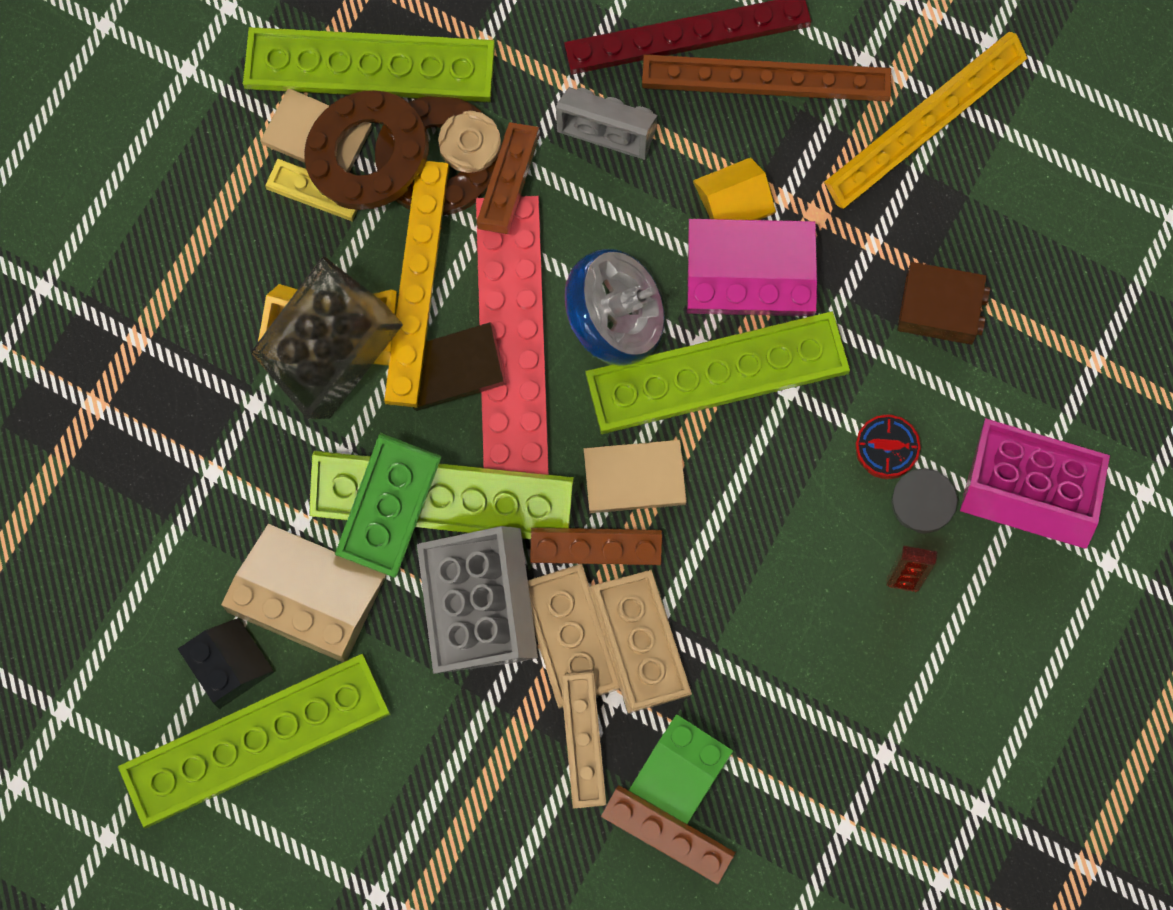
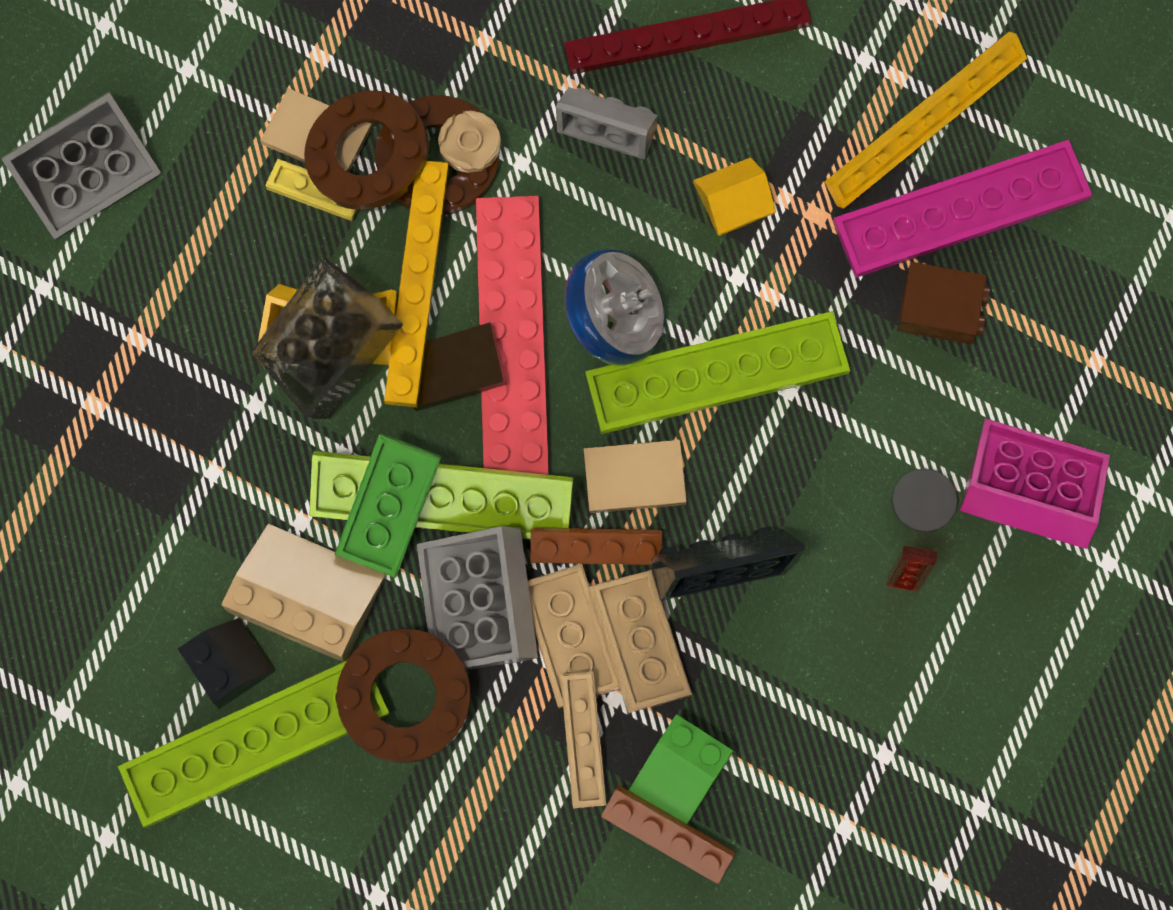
(81, 165): none -> light grey slope
(368, 62): lime plate -> none
(417, 741): none -> reddish brown plate
(508, 178): dark orange plate -> none
(725, 563): none -> black slope
(752, 267): dark pink slope -> none
(766, 78): dark orange plate -> none
(887, 446): tile -> none
(962, 208): none -> dark pink plate

